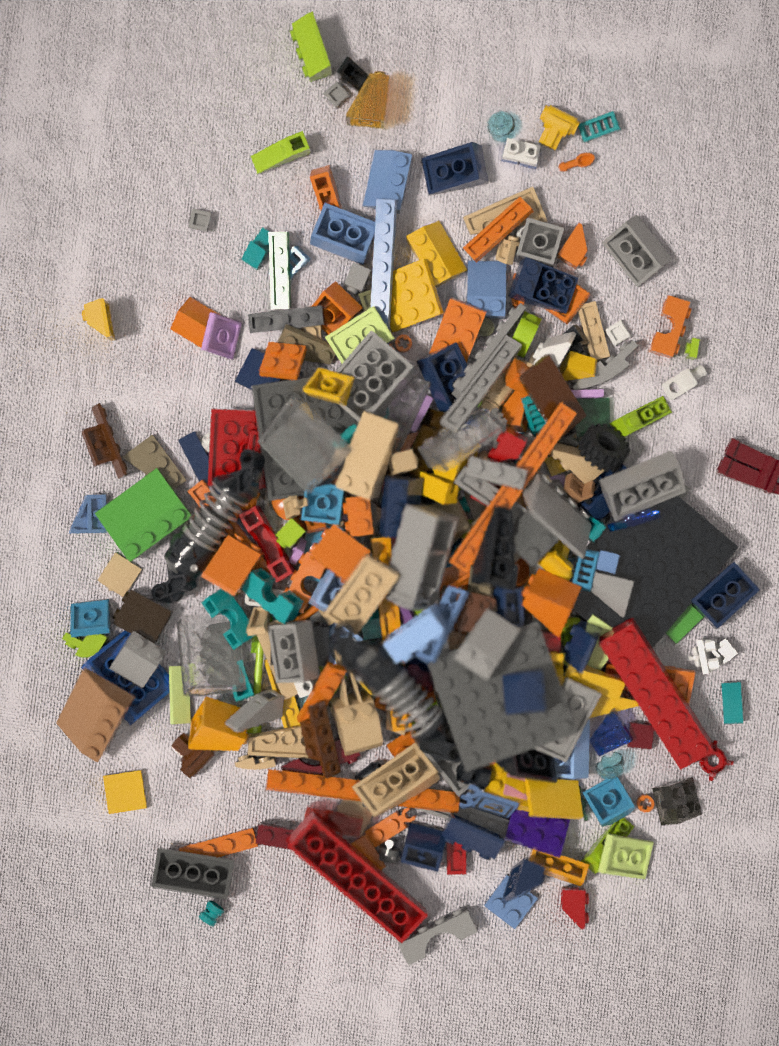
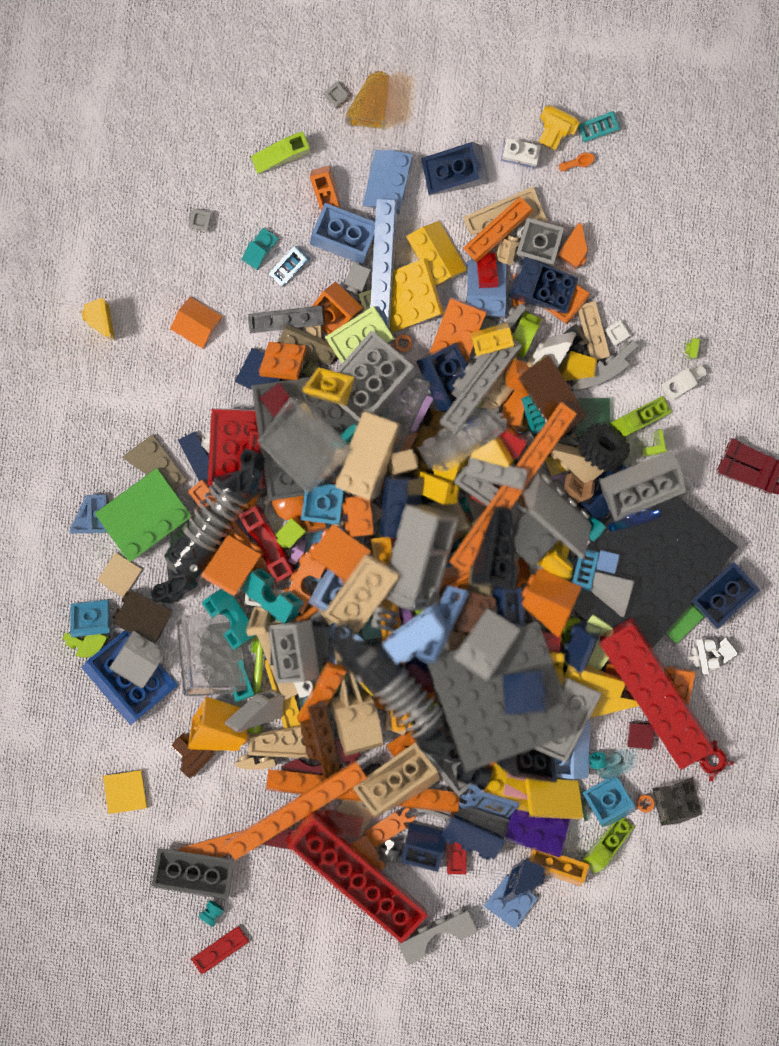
(93, 714): medium nougat slope -> none
(102, 444): reddish brown bracket -> none
(178, 703): yellowish green tile -> none
(220, 949): none -> red tile
(221, 336): lavender tile -> none
(274, 399): none -> dark red piece
(279, 270): tile -> none
(293, 506): tan plate -> none
(295, 810): none -> orange plate
(309, 368): none -> olive plate
(310, 48): lime slope -> none
(351, 74): black slope -> none
(391, 621): none -> light grey tile
(487, 271): none -> red plate
(492, 339): none -> yellow hinge
(495, 453): none -> yellow slope
(501, 126): clear light blue hair -> none
(573, 904): red slope -> none
(595, 393): lavender tile -> none
(598, 760): none -> teal bush
(610, 734): clear blue wing -> none
(626, 856): yellowish green tile -> none
(636, 250): light grey slope -> none
(659, 448): none -> lime panel
(676, 311): orange arch -> none
(732, 703): teal slope -> none

